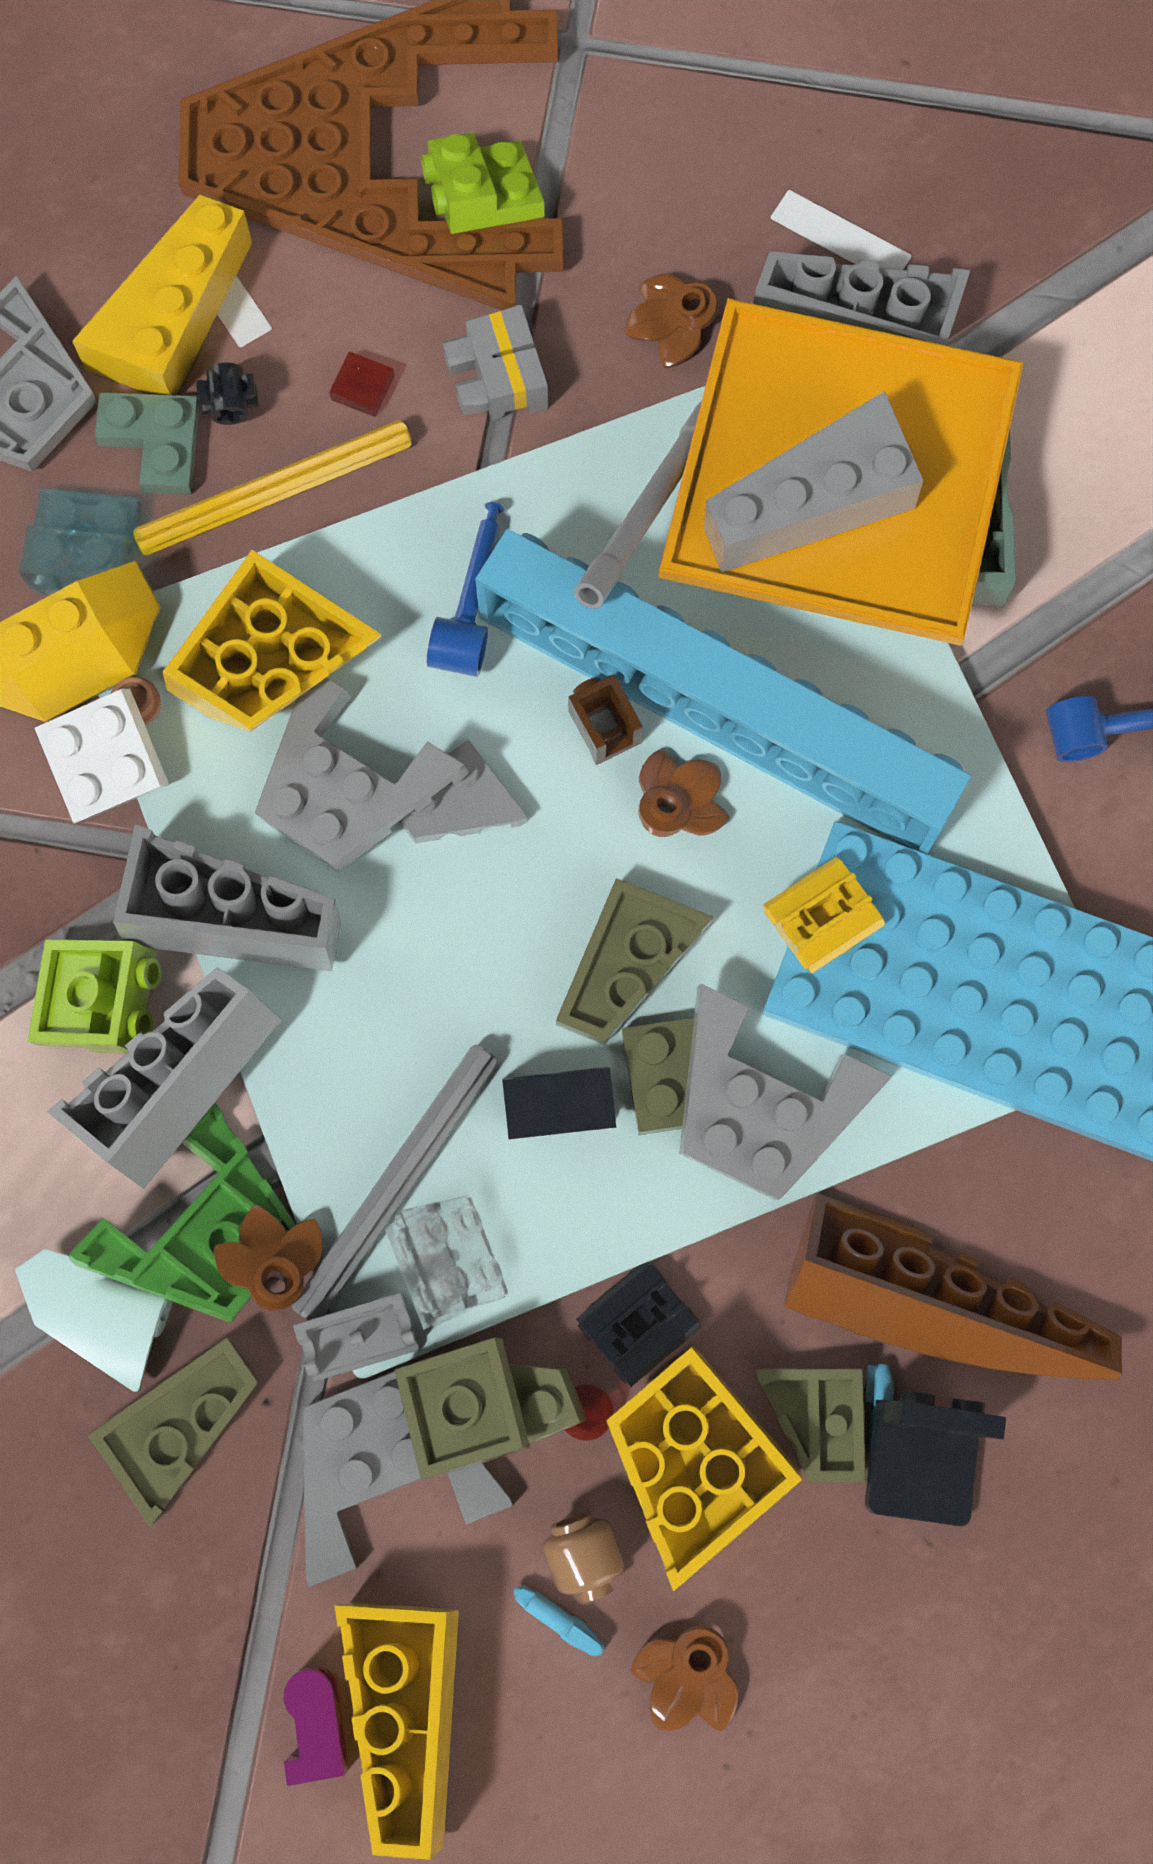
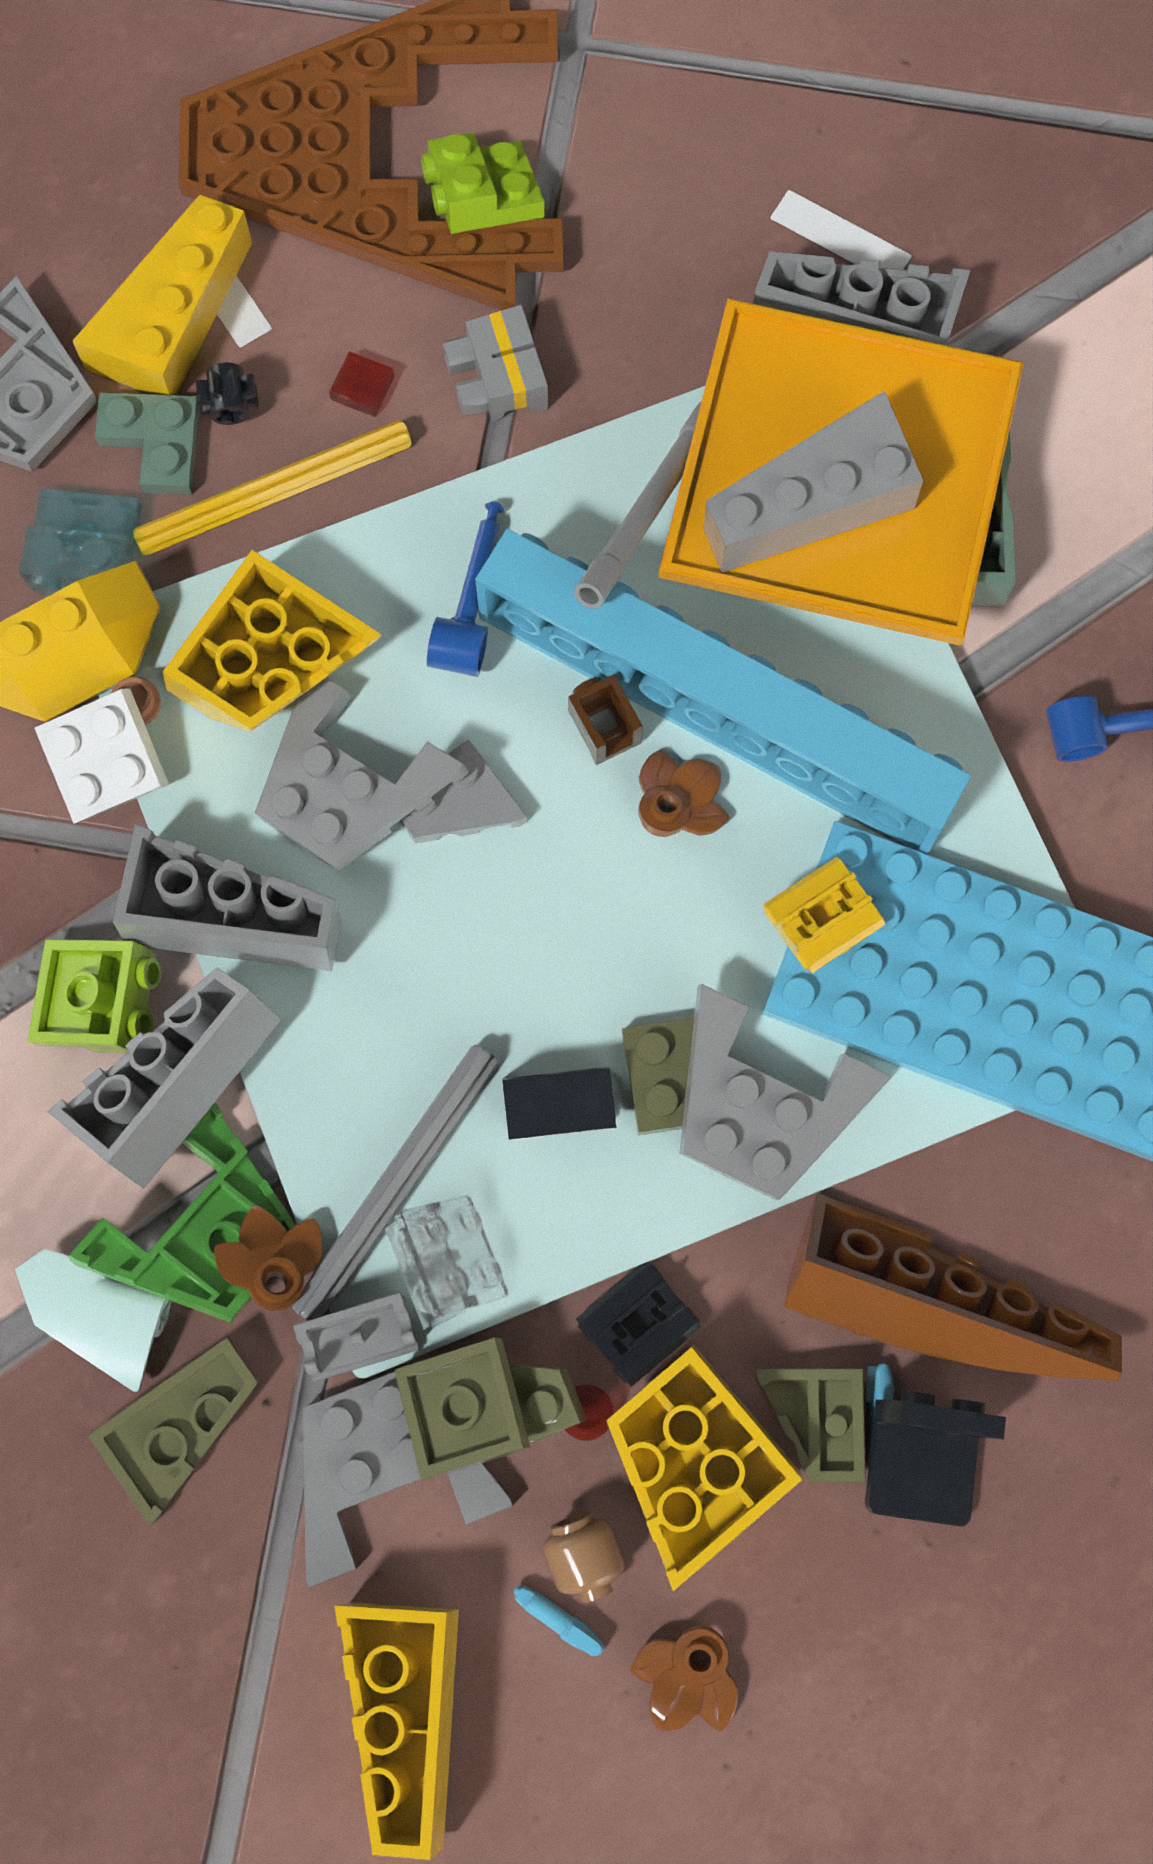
(315, 1705): magenta leg -> none
(626, 958): olive wing -> none
(667, 321): dark orange plate -> none

